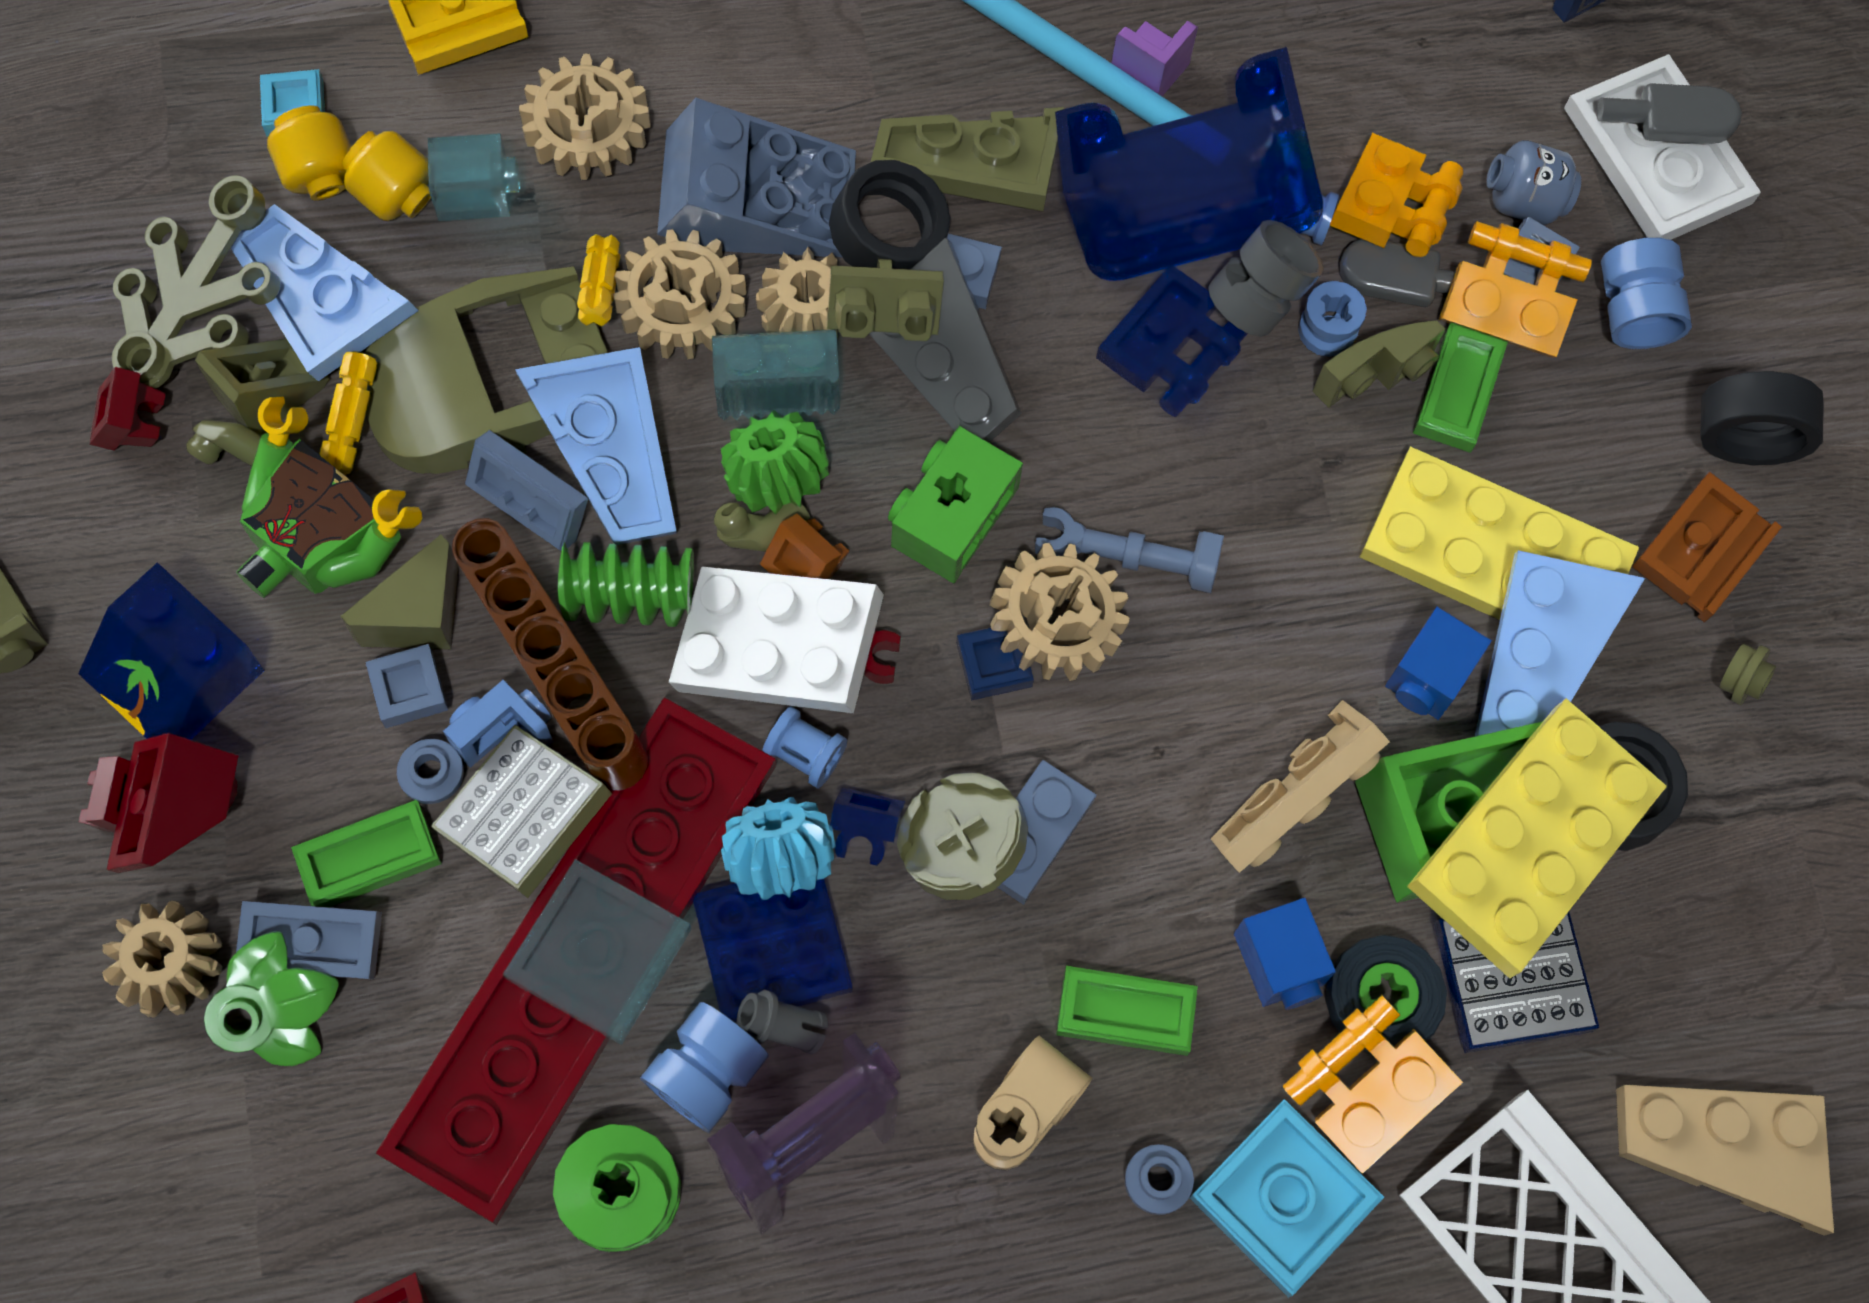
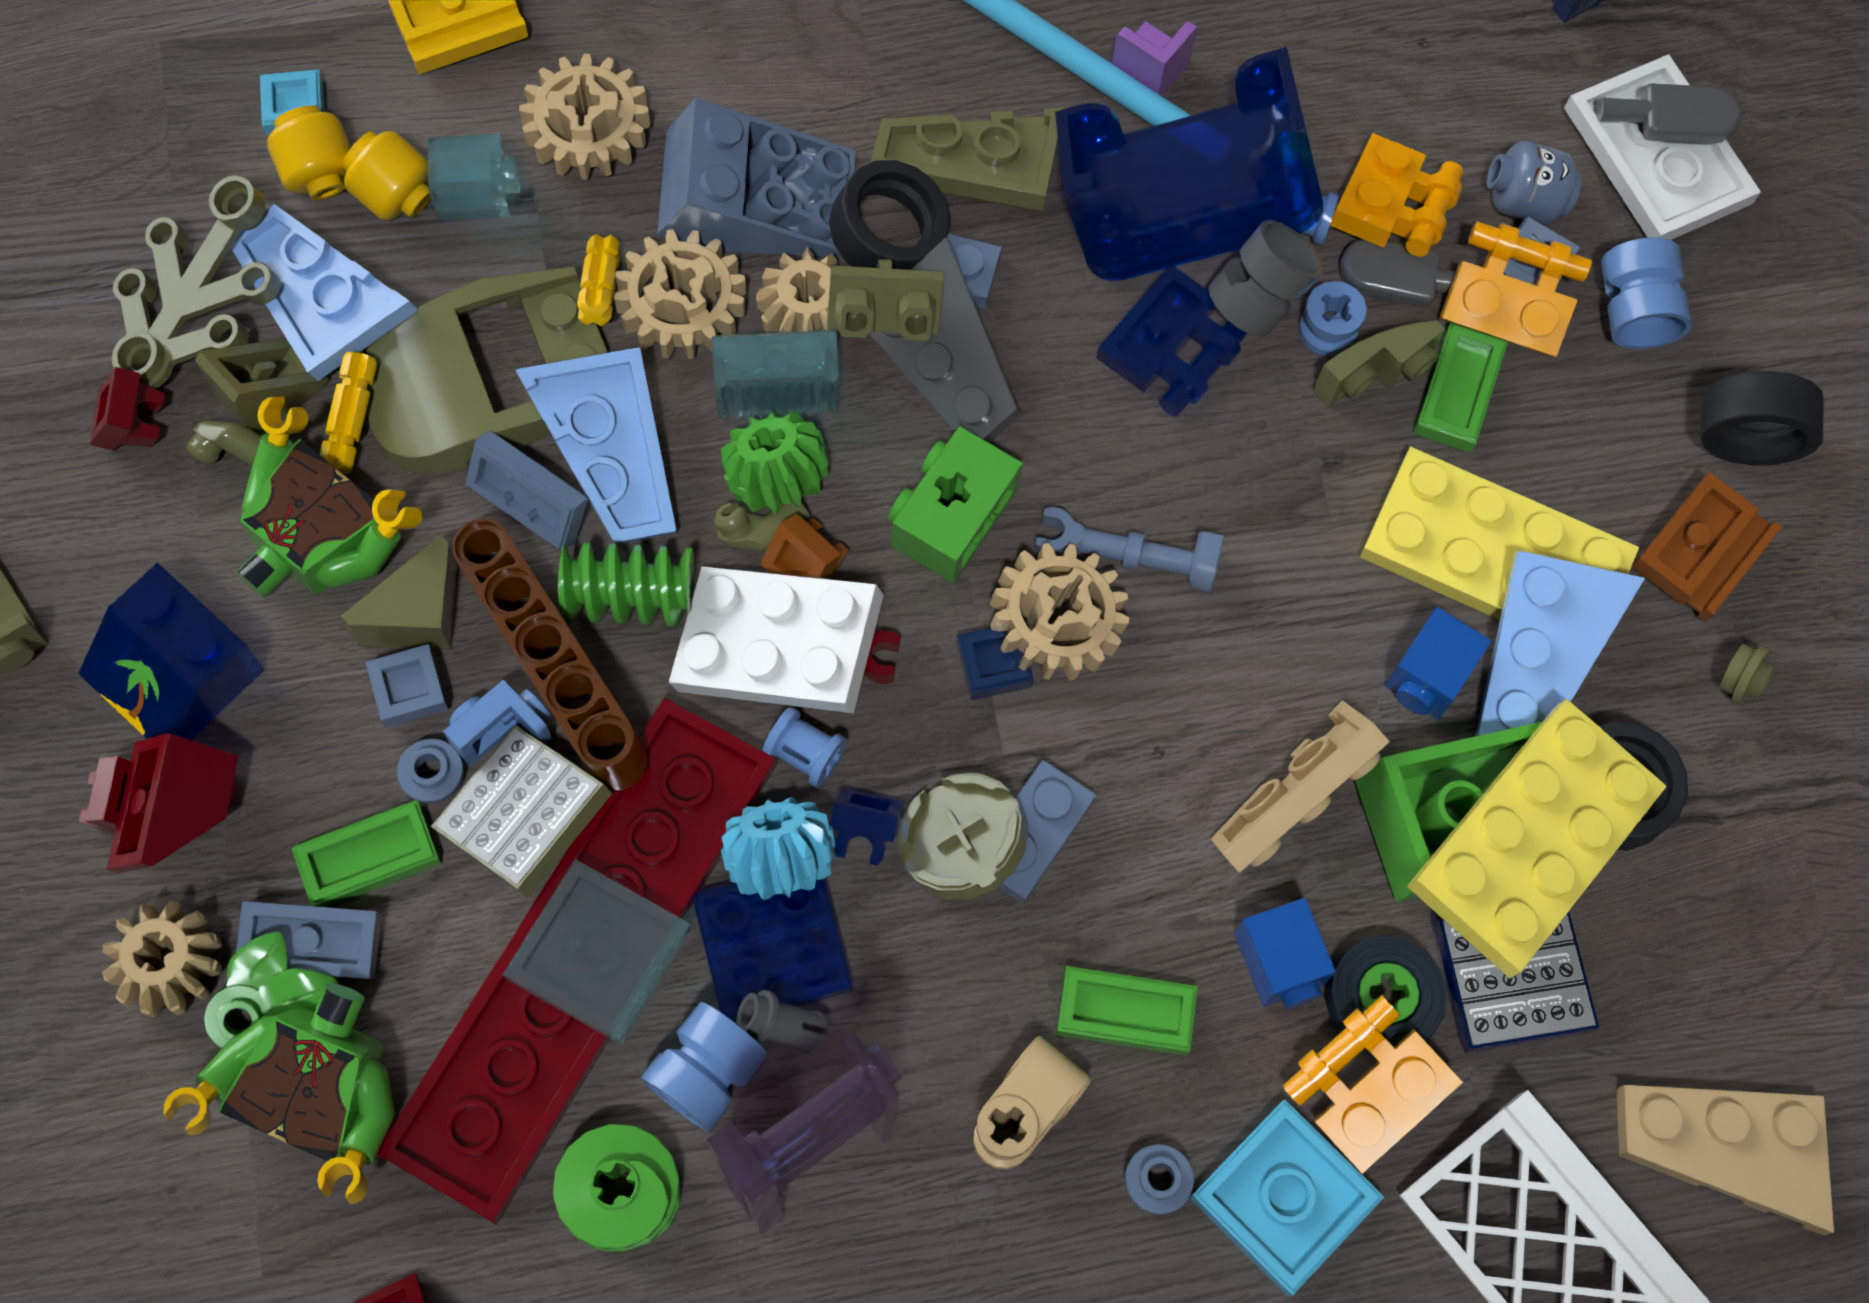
(305, 1084): none -> torso

